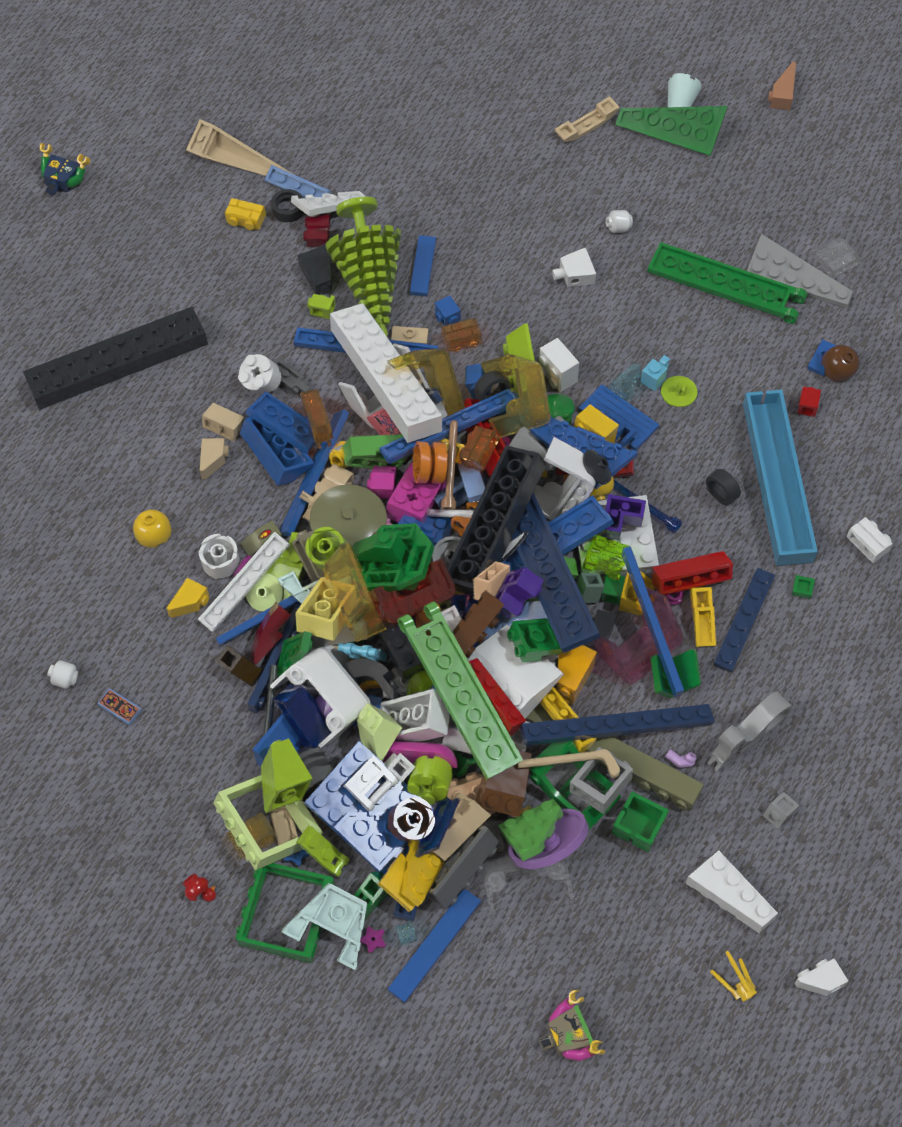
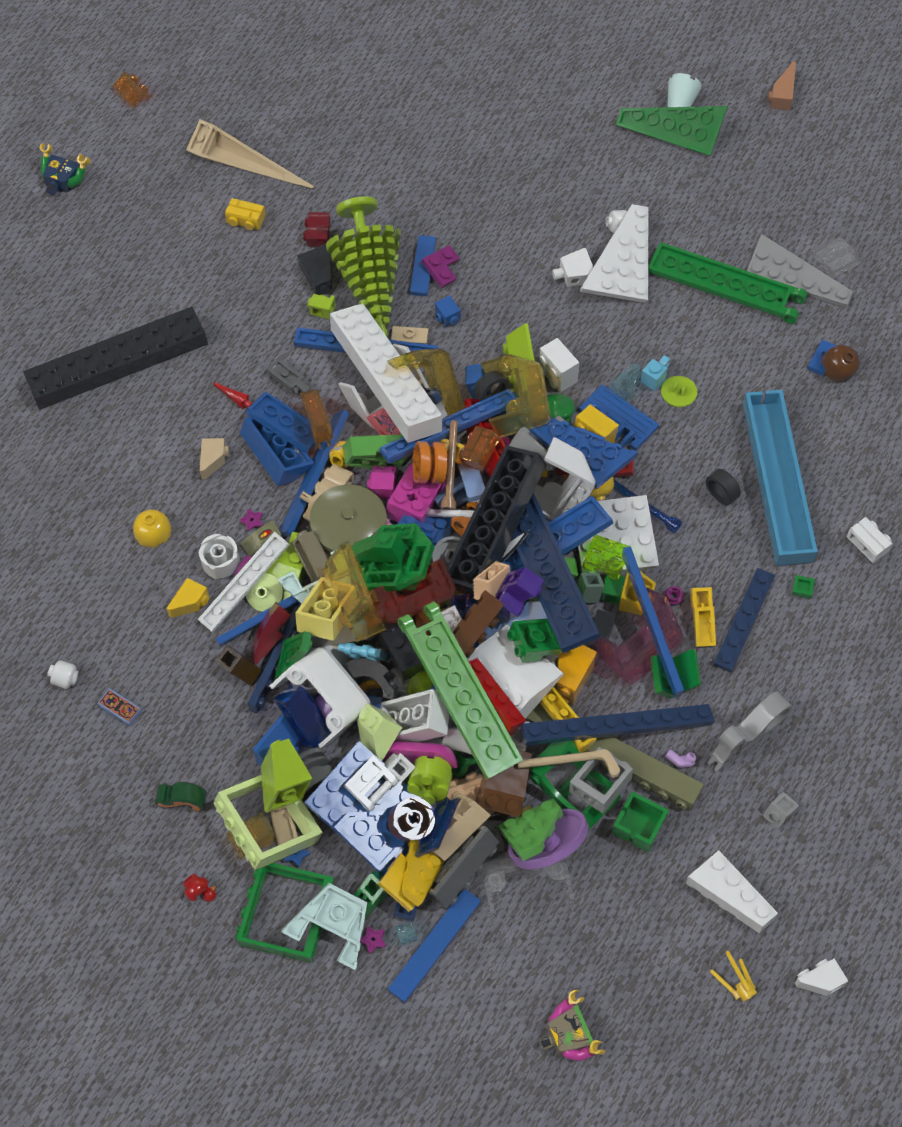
(130, 89): none -> clear orange bracket
(181, 794): none -> dark green animal
(222, 421): tan hinge -> none
(239, 398): none -> red piece
(252, 524): none -> magenta plate
(259, 374): white brick -> none
(270, 696): pearl dark grey bar -> none
(285, 216): black tyre -> none
(290, 181): medium blue tile -> none
(318, 545): lime brick -> none
(322, 851): lime plate -> none
(325, 204): white wing -> none
(438, 266): none -> magenta plate
(461, 335): clear orange brick -> none
(589, 122): tan slope -> none
(597, 467): black dish -> none
(623, 511): dark purple brick -> none
(624, 262): none -> white wing
(692, 572): red brick -> none
(809, 401): red brick -> none

